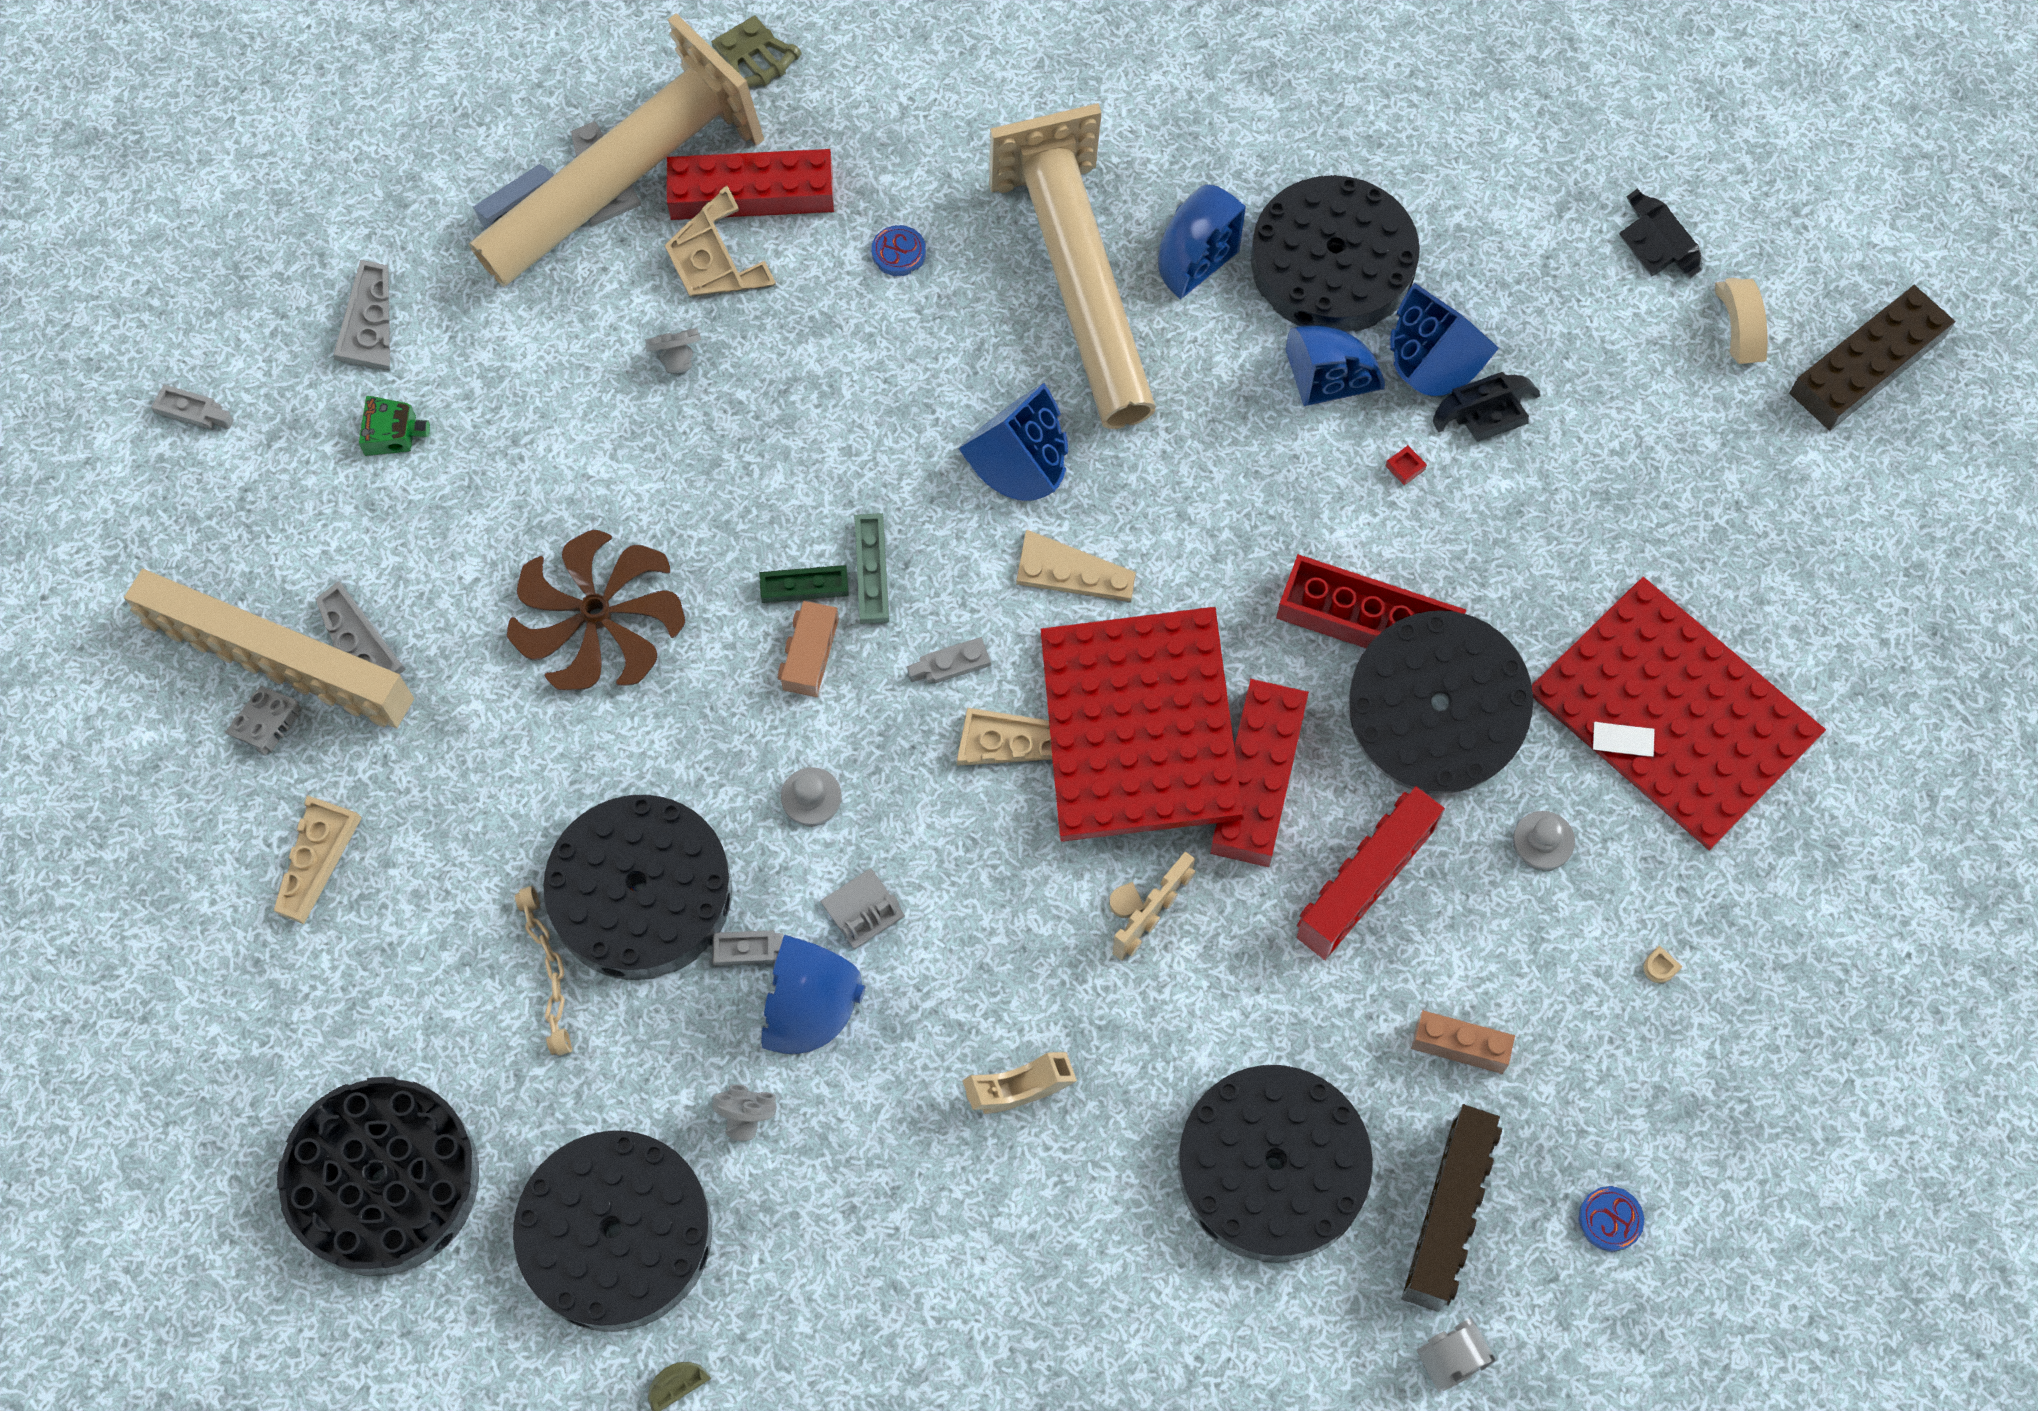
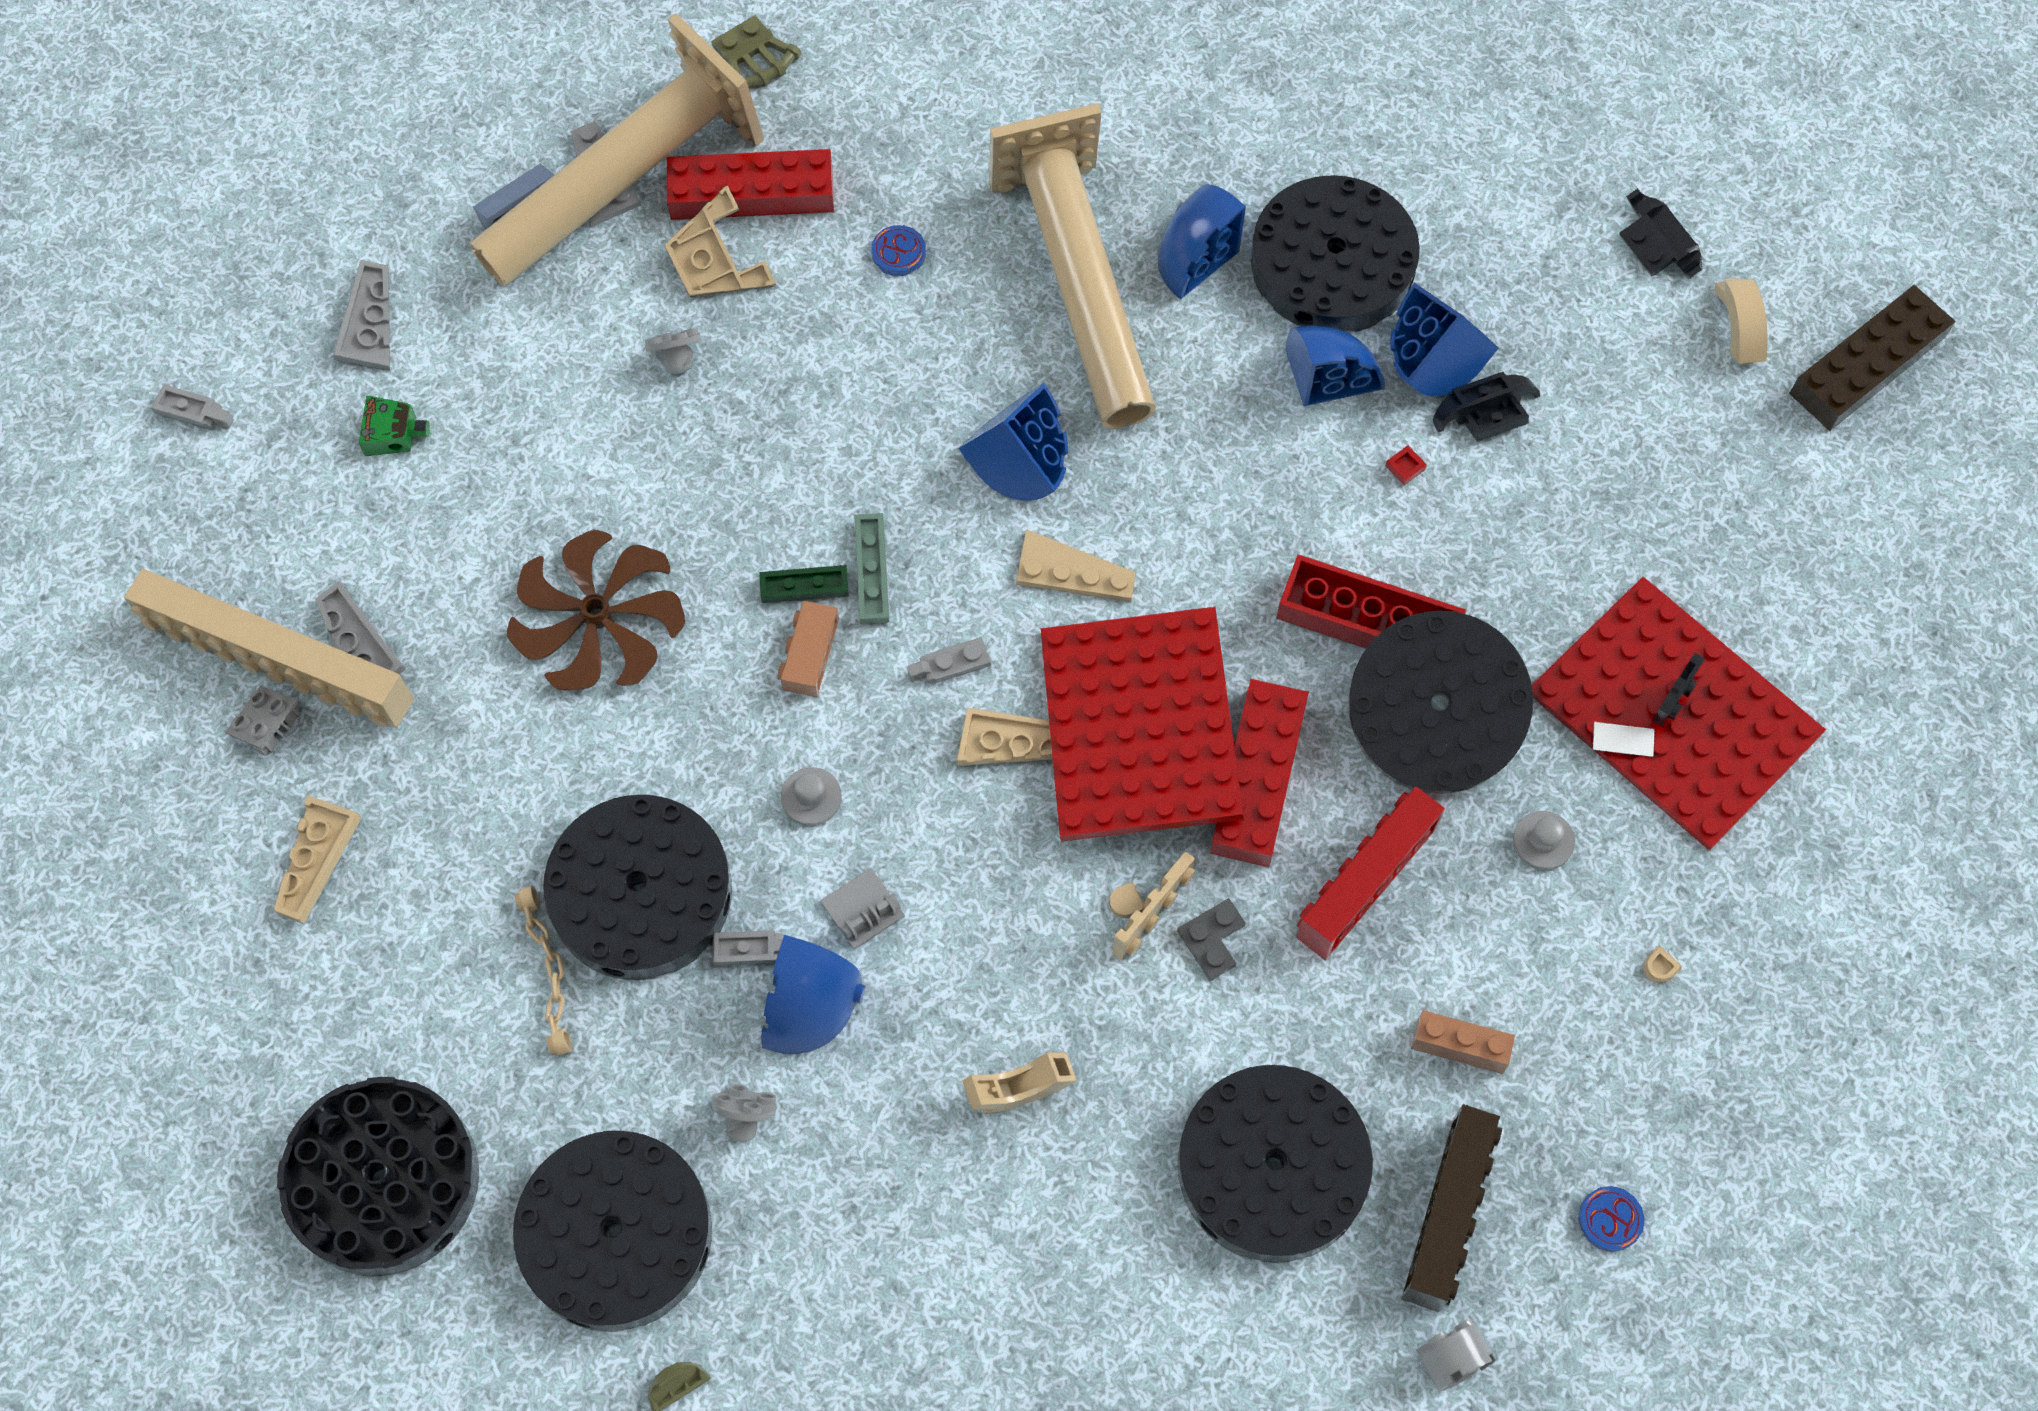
(1205, 935): none -> dark grey plate
(1683, 686): none -> black wing

